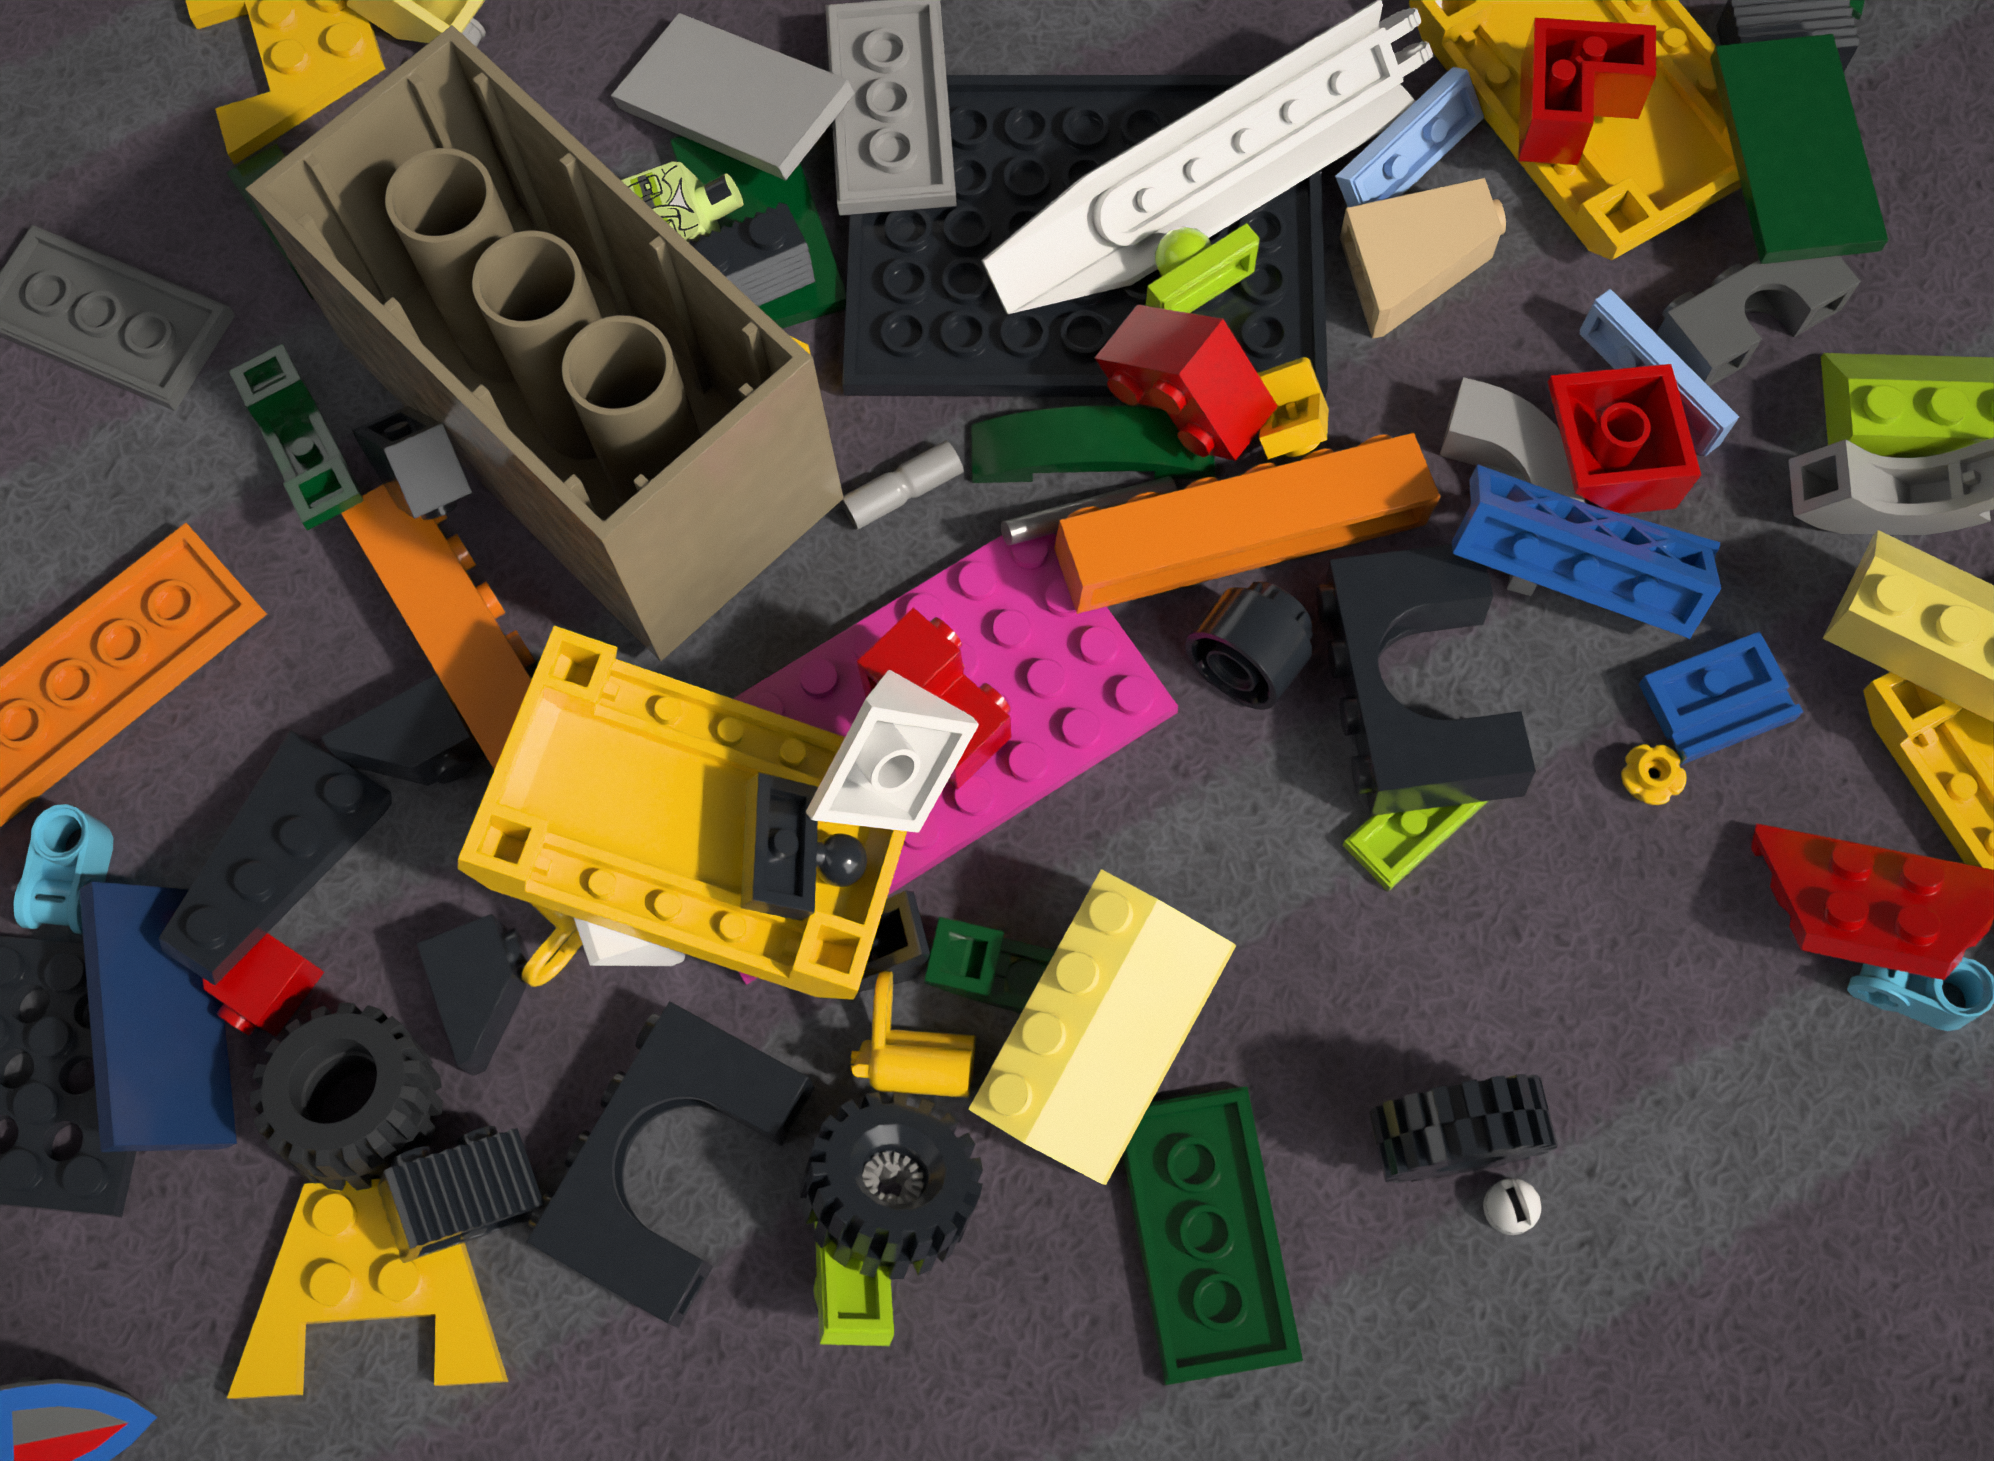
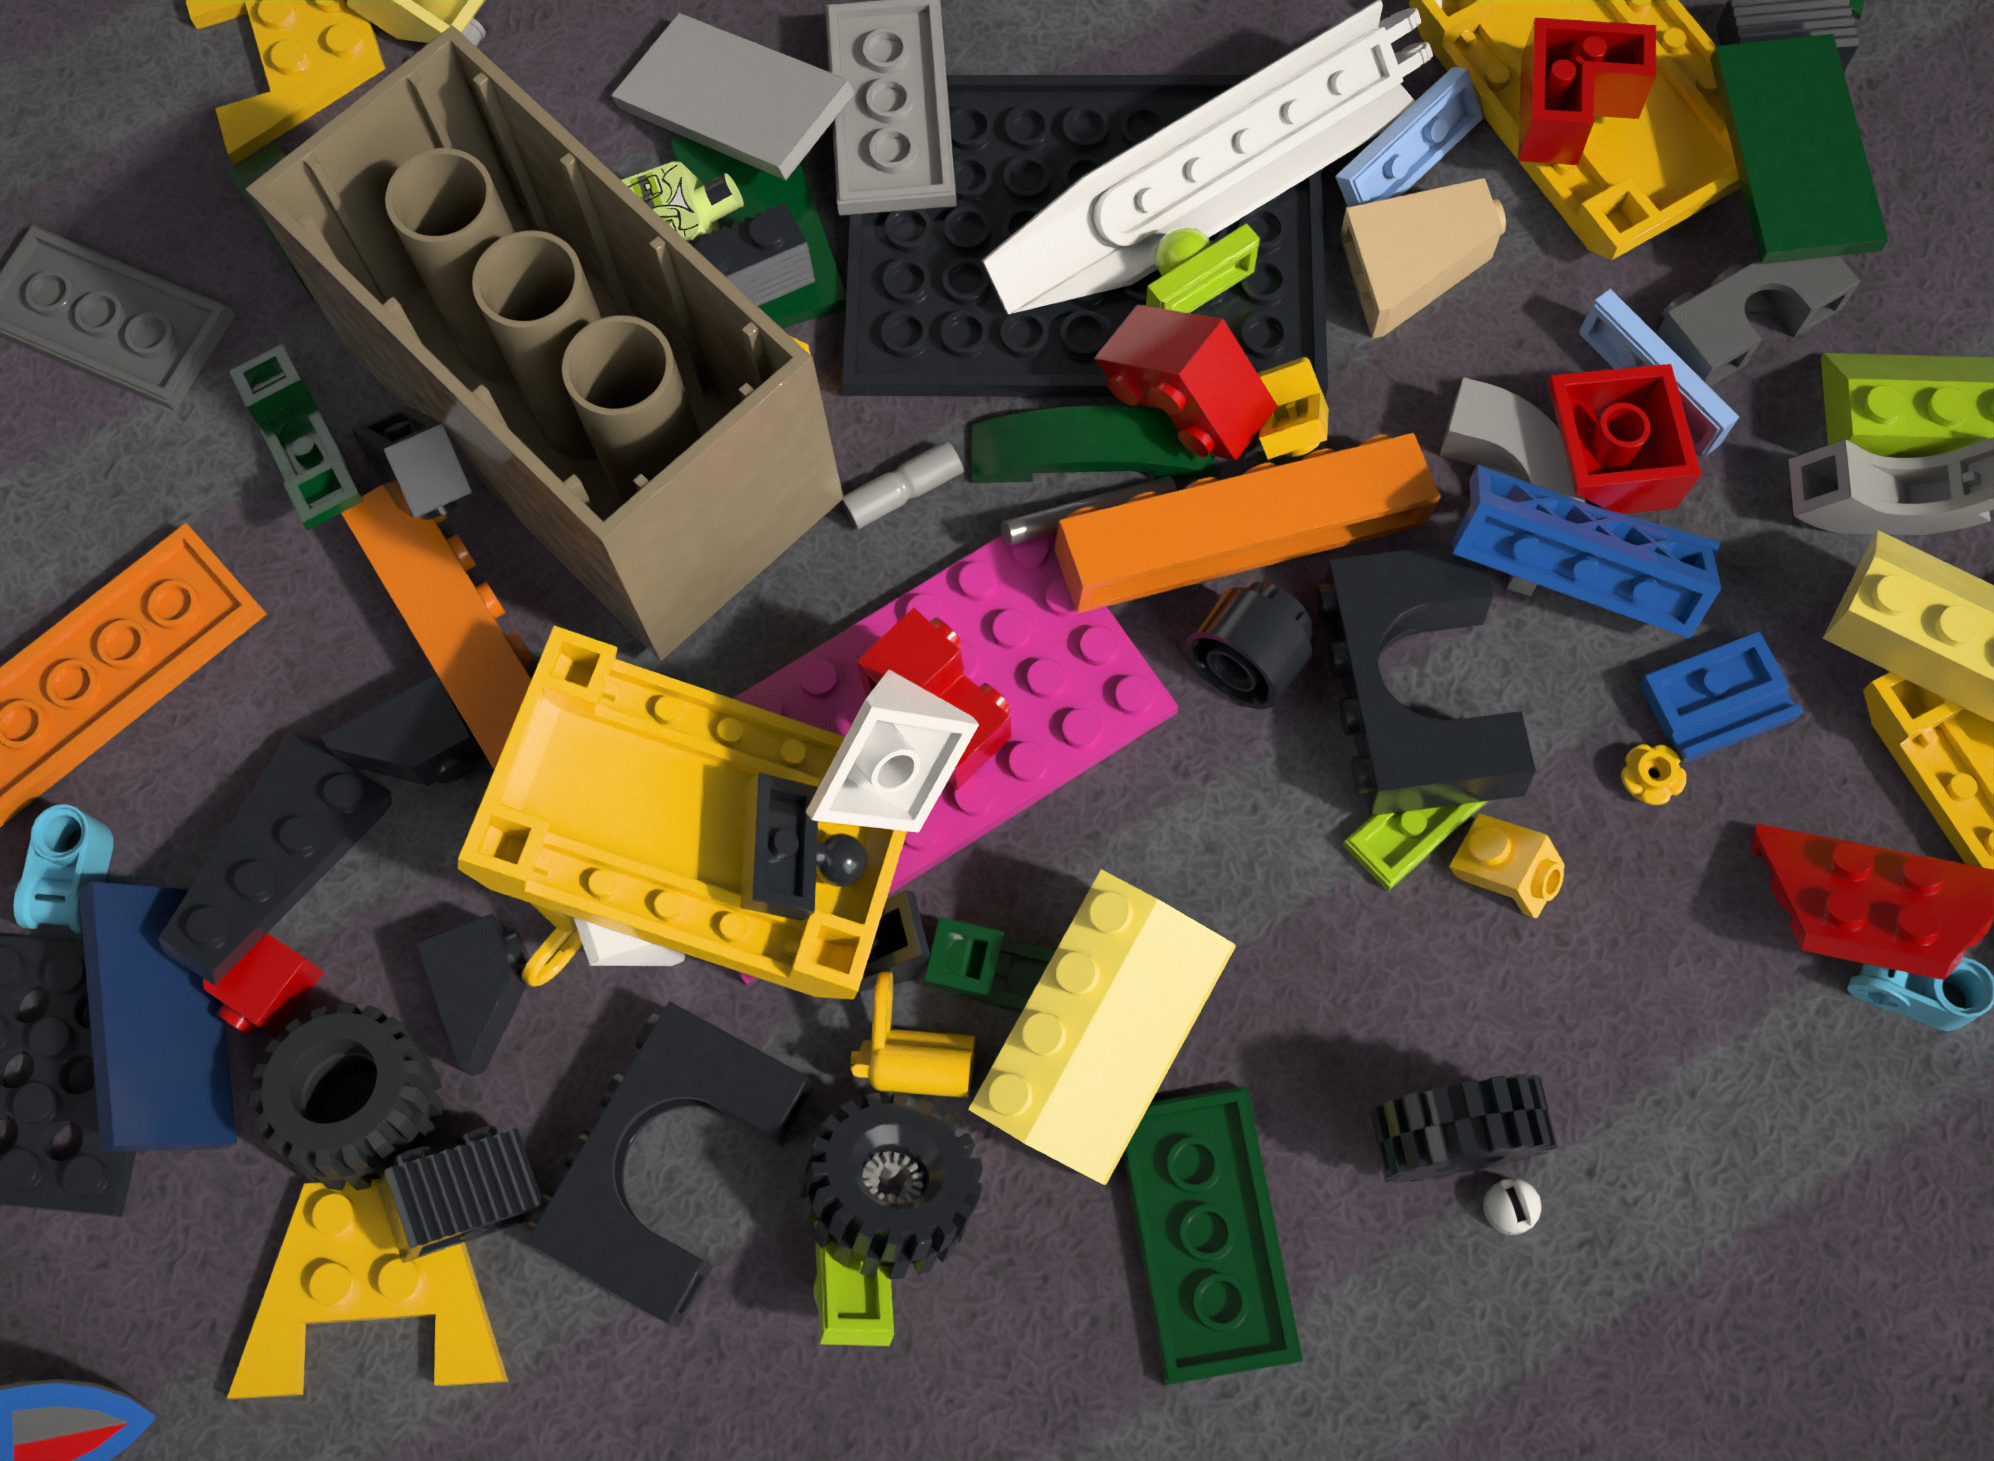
(1510, 863): none -> yellow bracket

